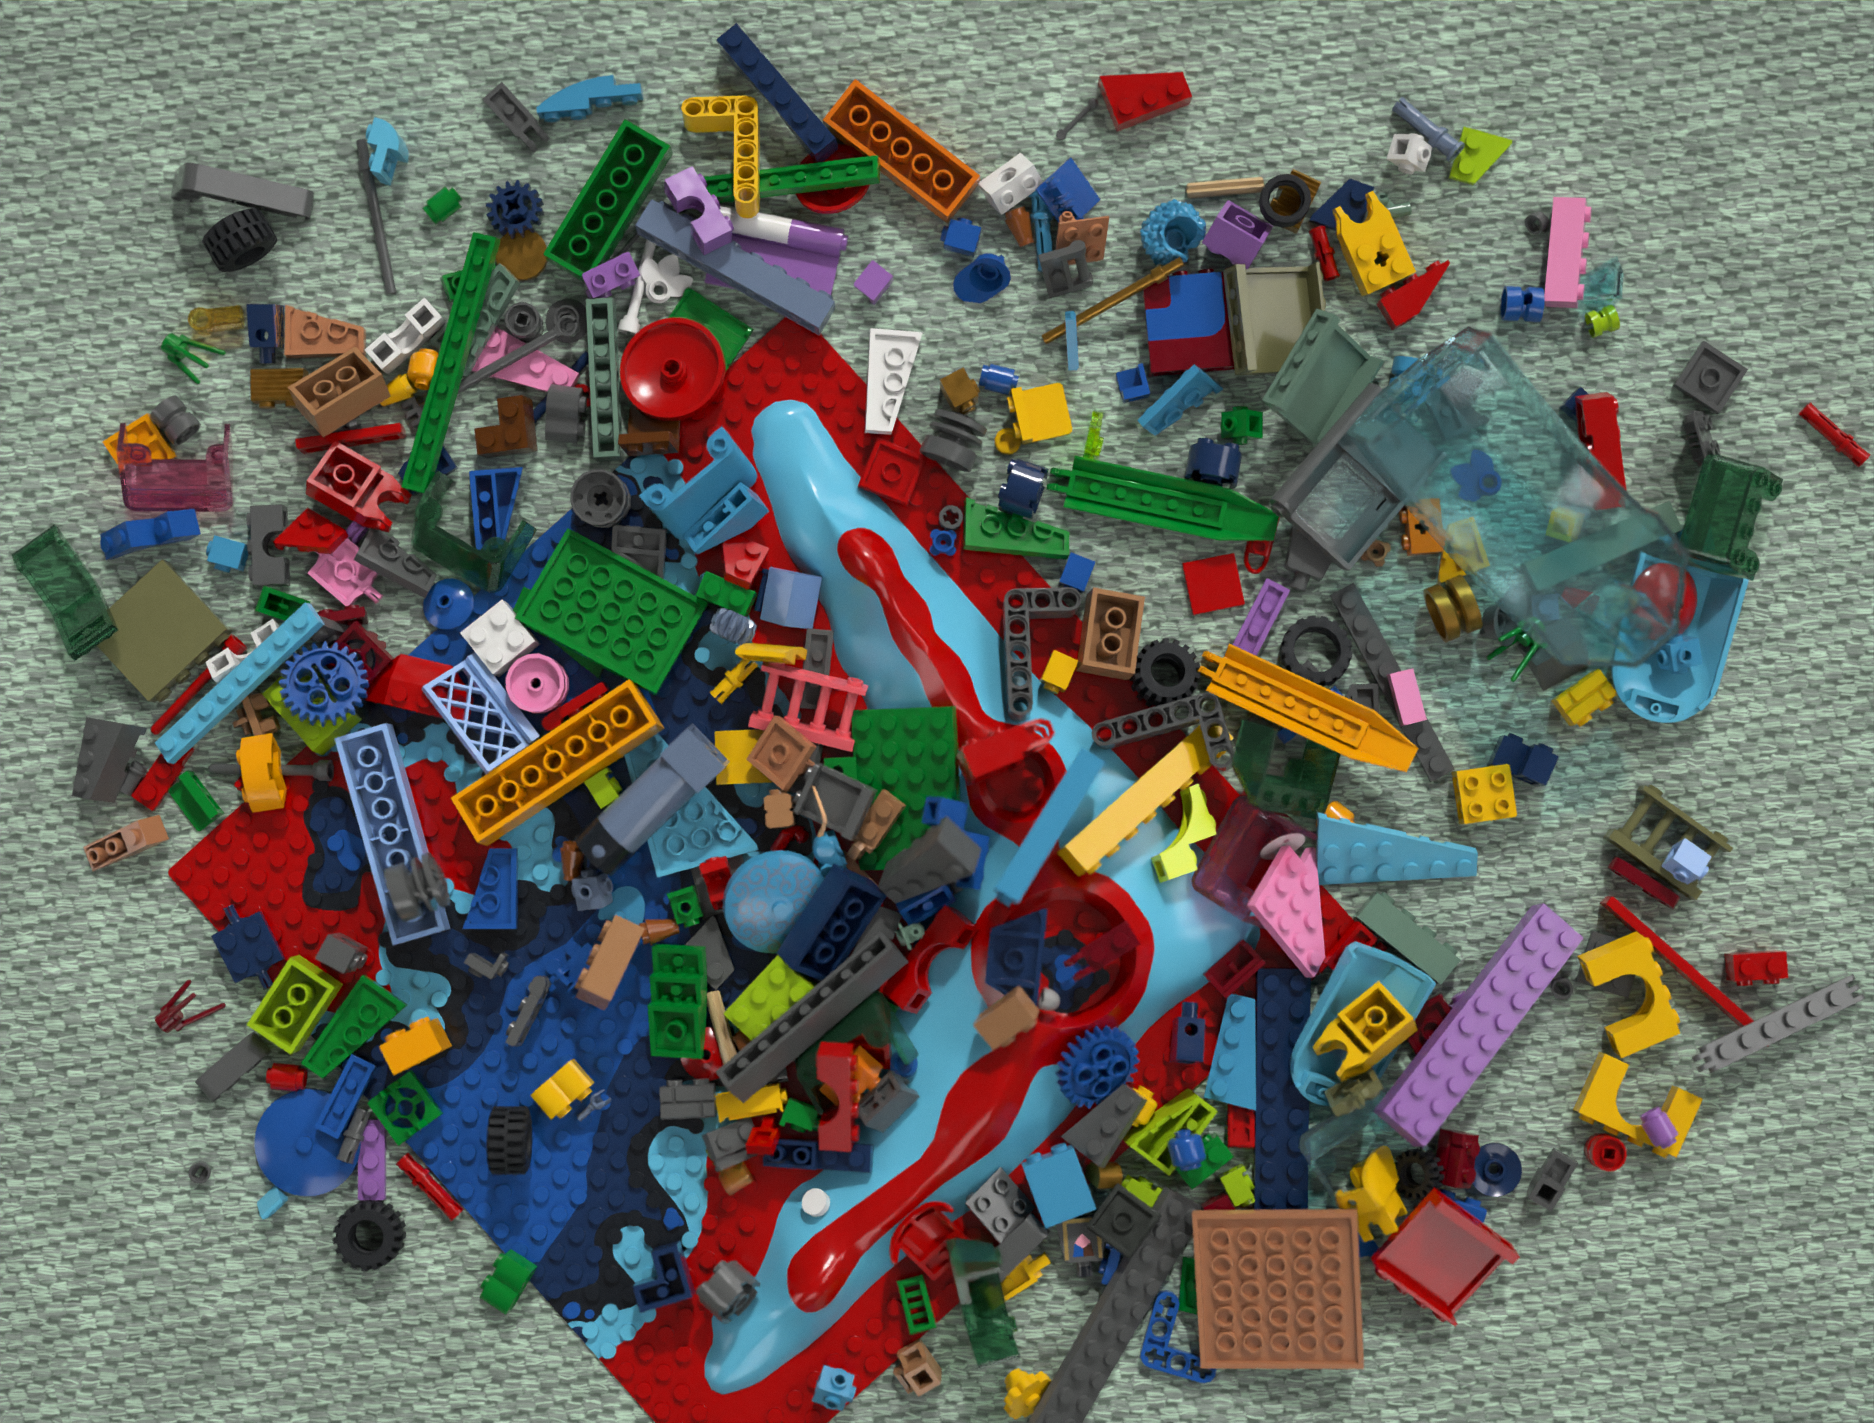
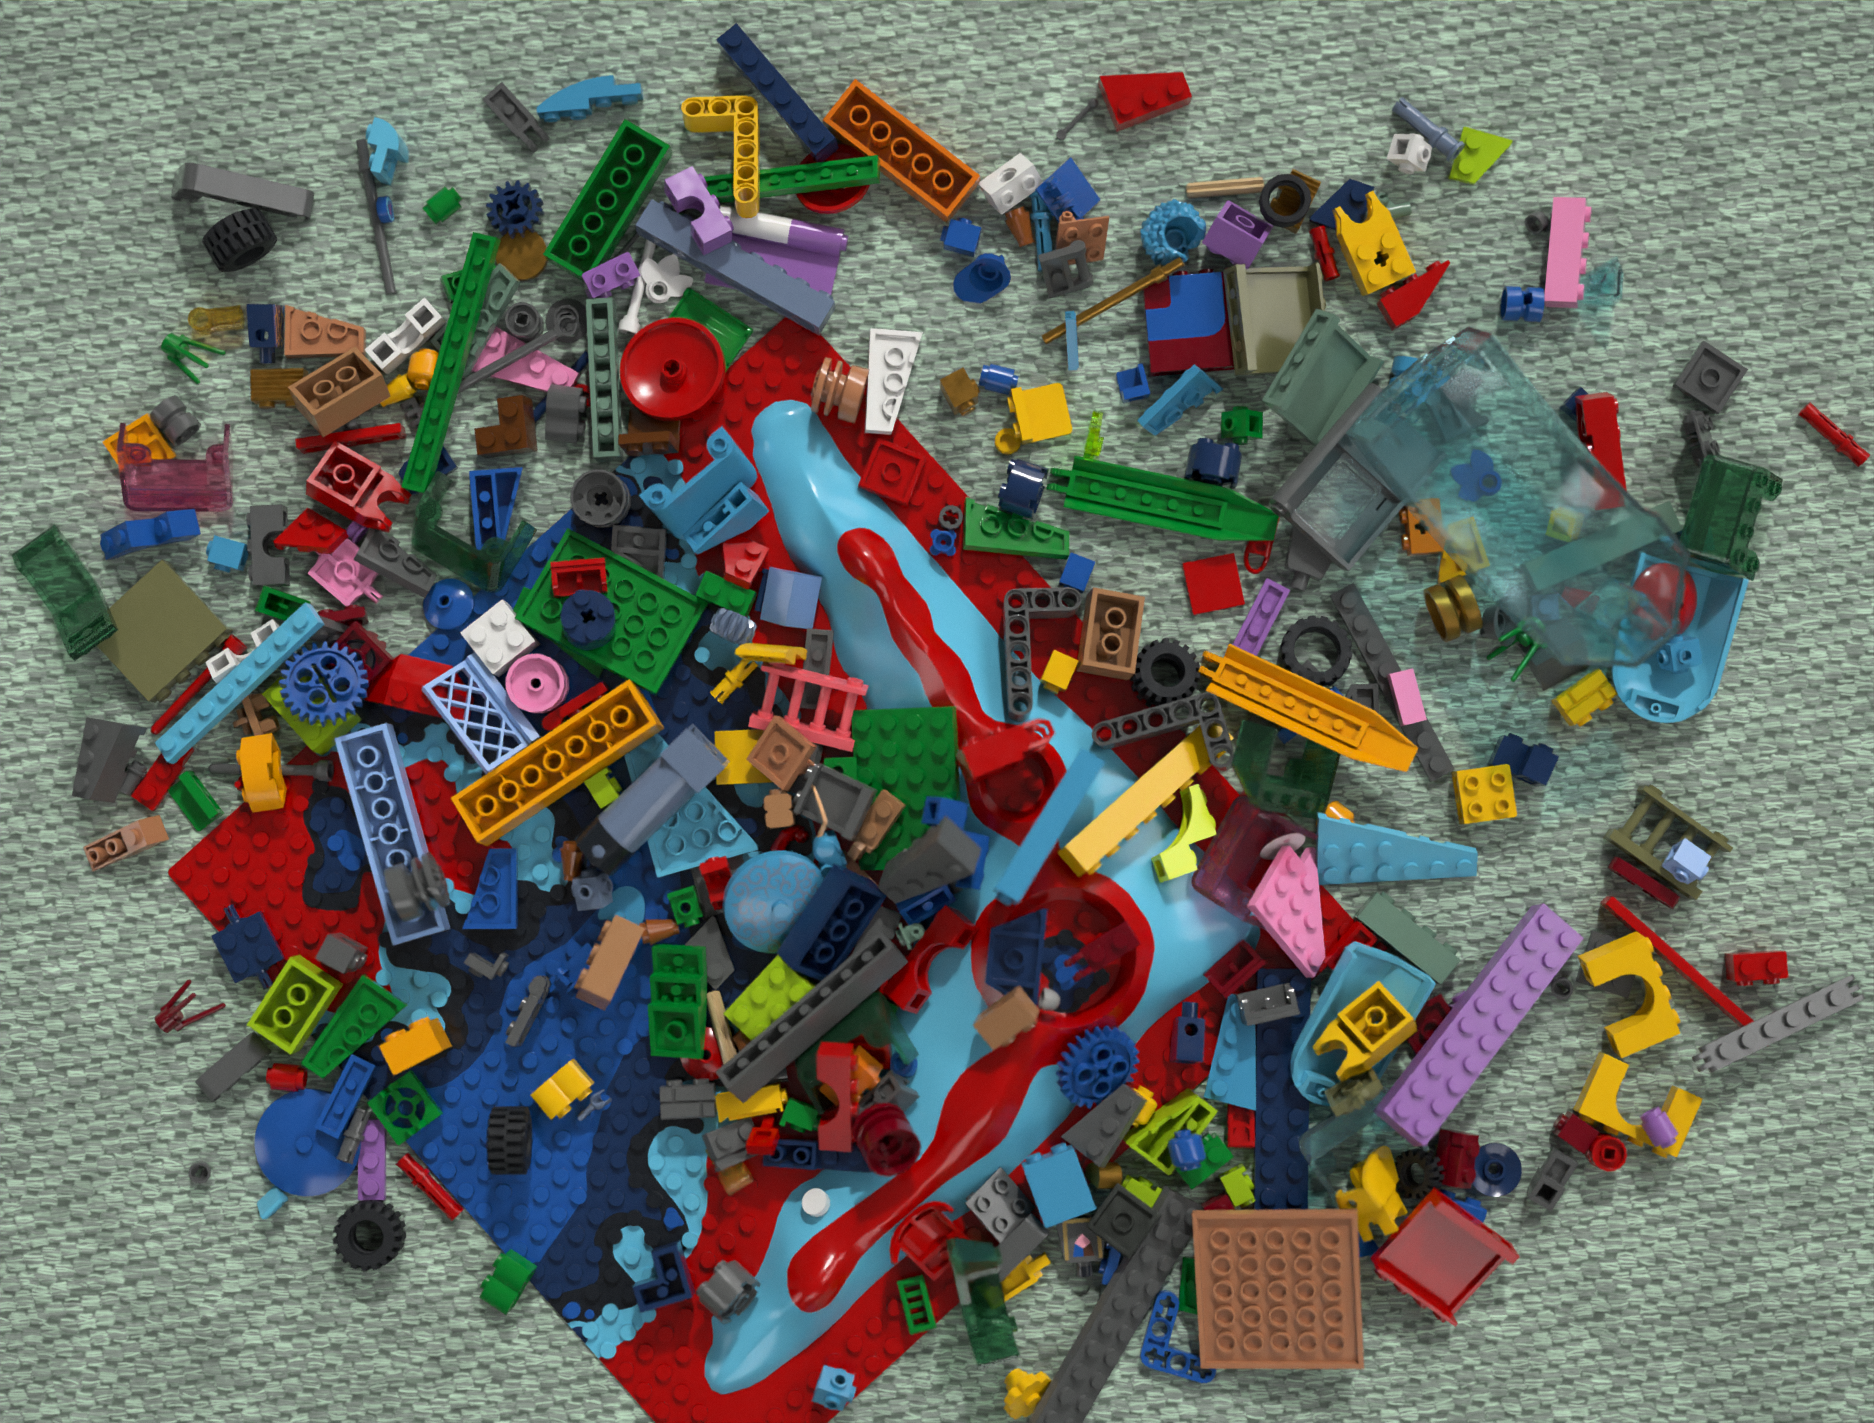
(385, 209): none -> blue tile
(578, 575): none -> red hinge
(585, 605): none -> dark blue brick
(839, 390): none -> nougat wheel
(873, 282): medium lavender panel -> none
(886, 1139): none -> dark red wheel
(917, 1369): medium nougat brick -> none
(953, 440): dark grey wheel -> none
(1267, 1004): none -> dark grey hinge
(1378, 559): medium nougat plate -> none
(1574, 1131): none -> dark red brick
(1602, 321): lime wheel -> none

